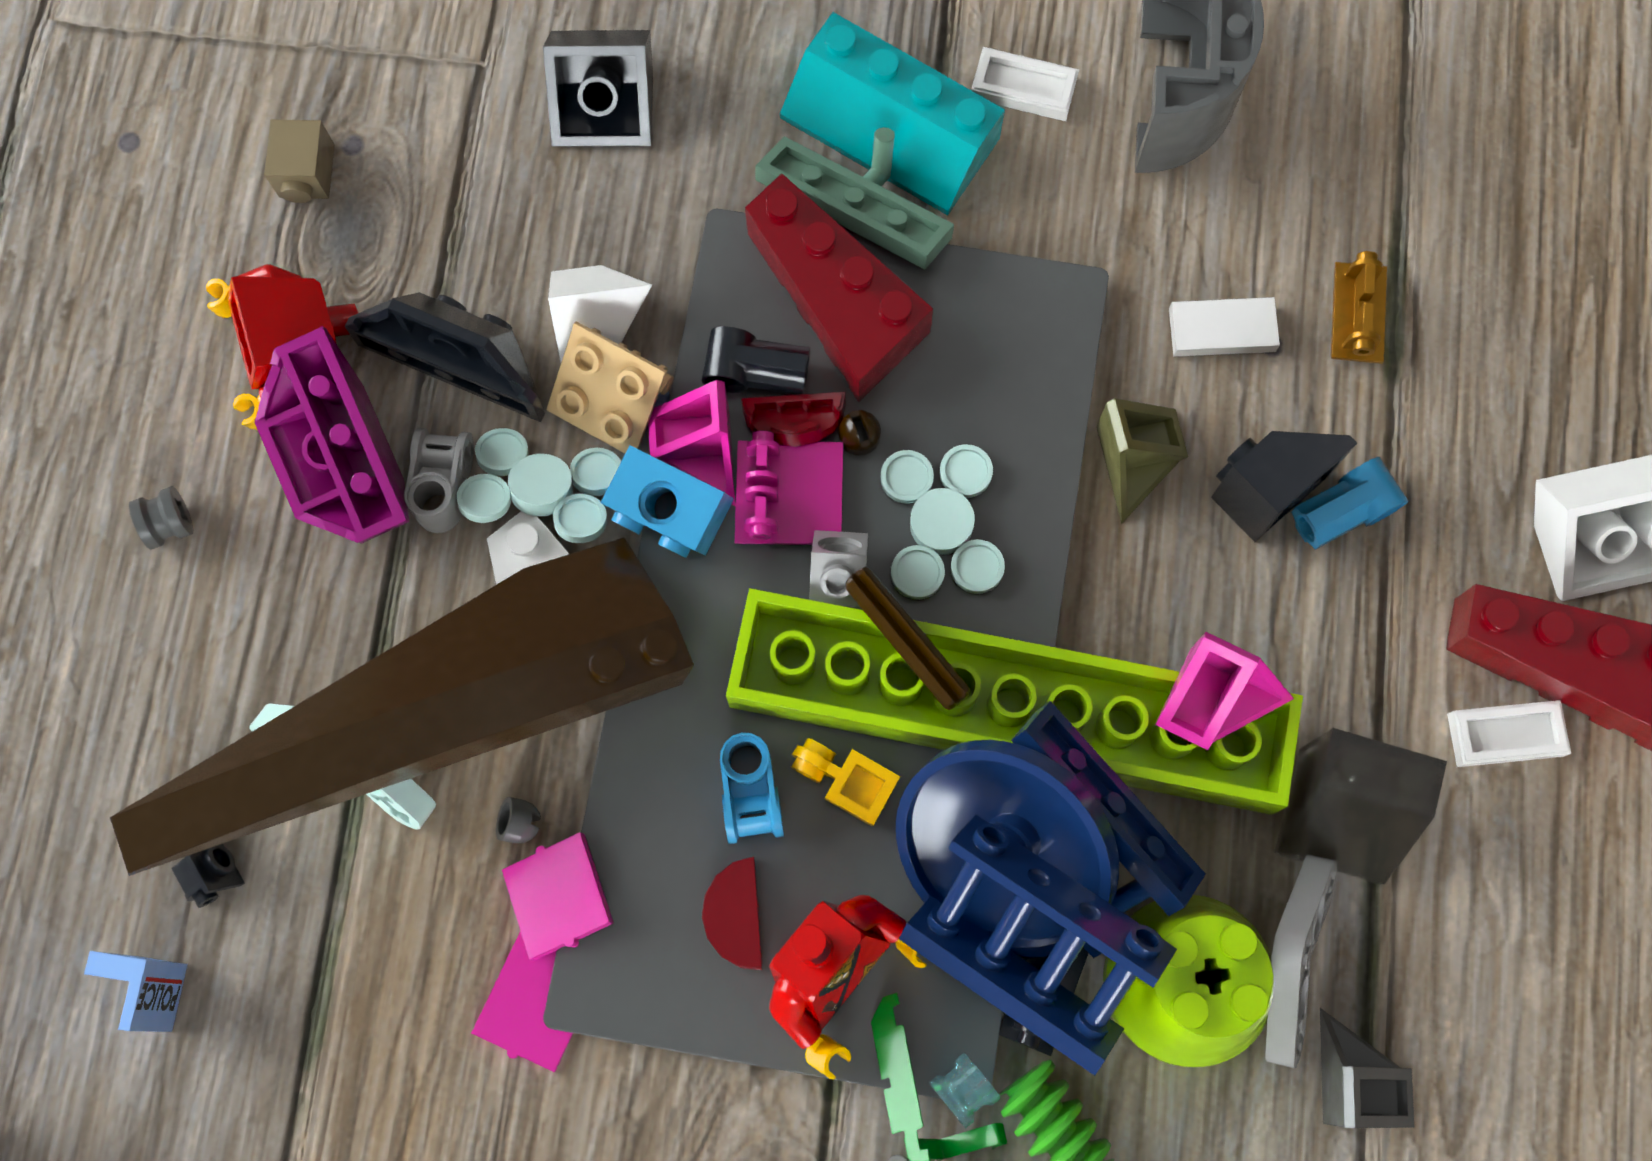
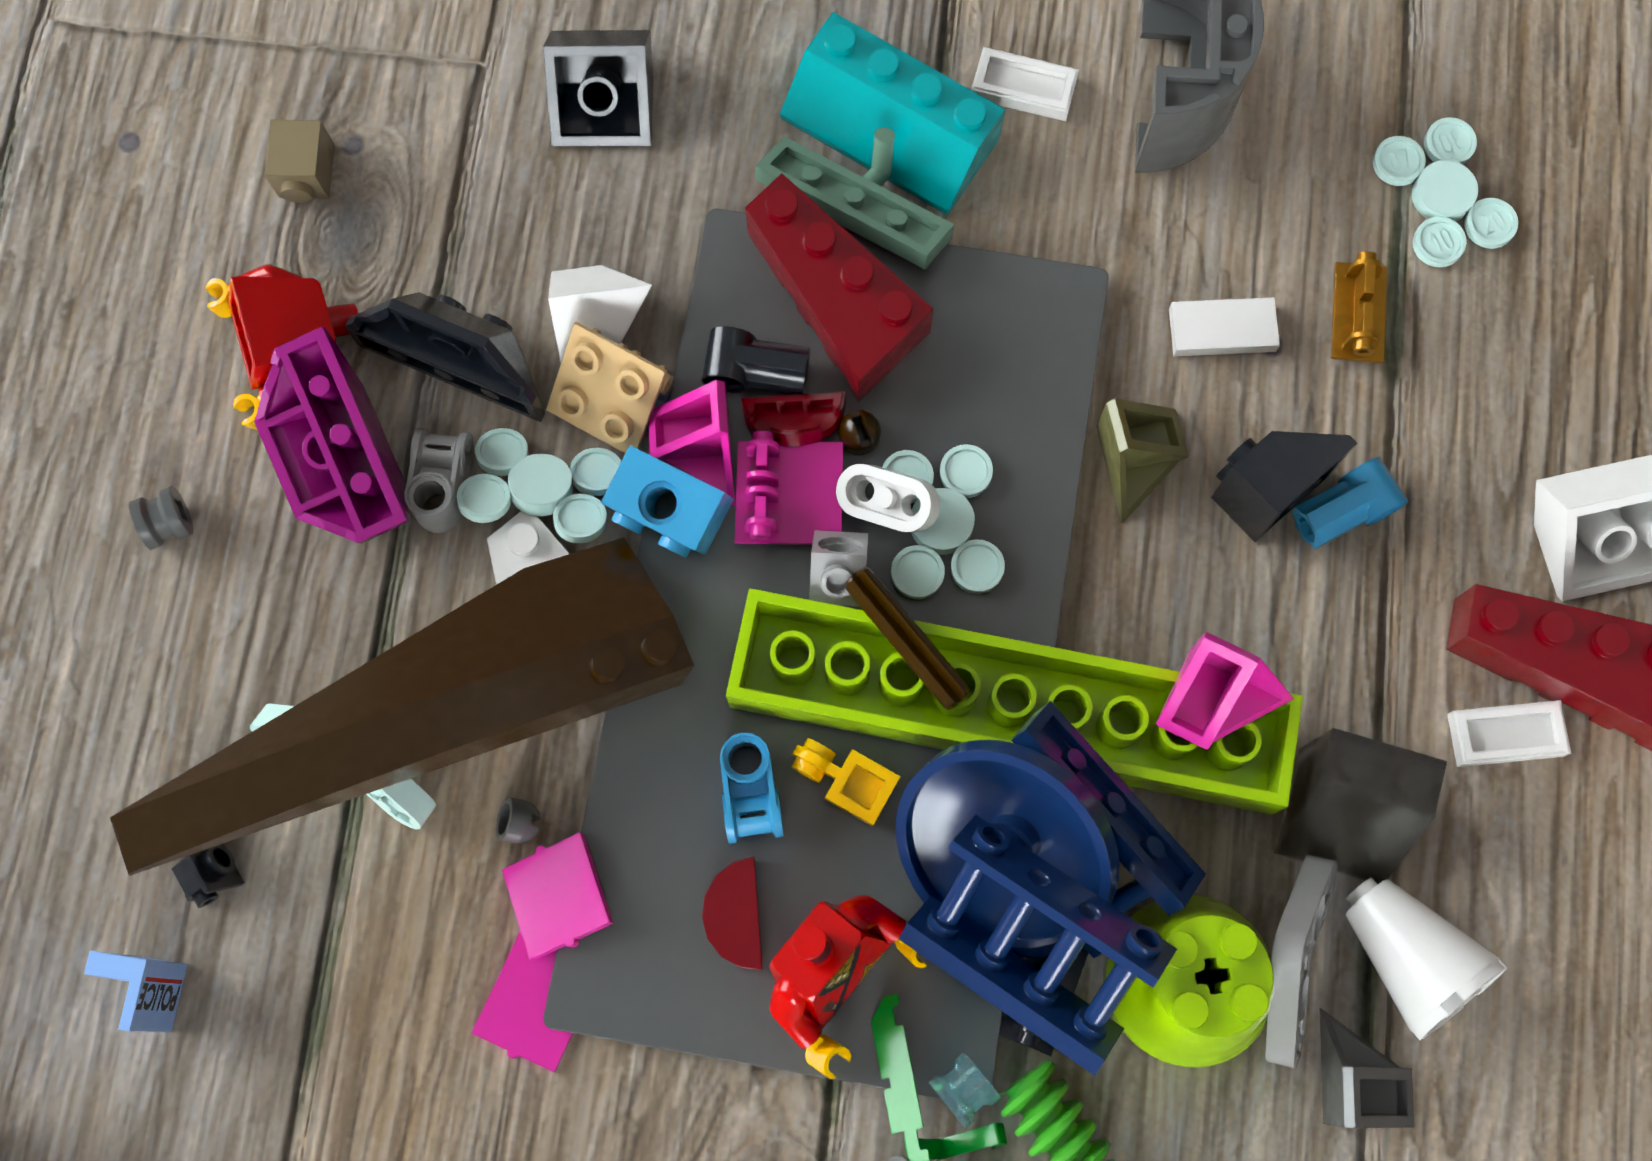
(891, 498): none -> white plate
(1419, 955): none -> white cone
(1445, 192): none -> light aqua piece

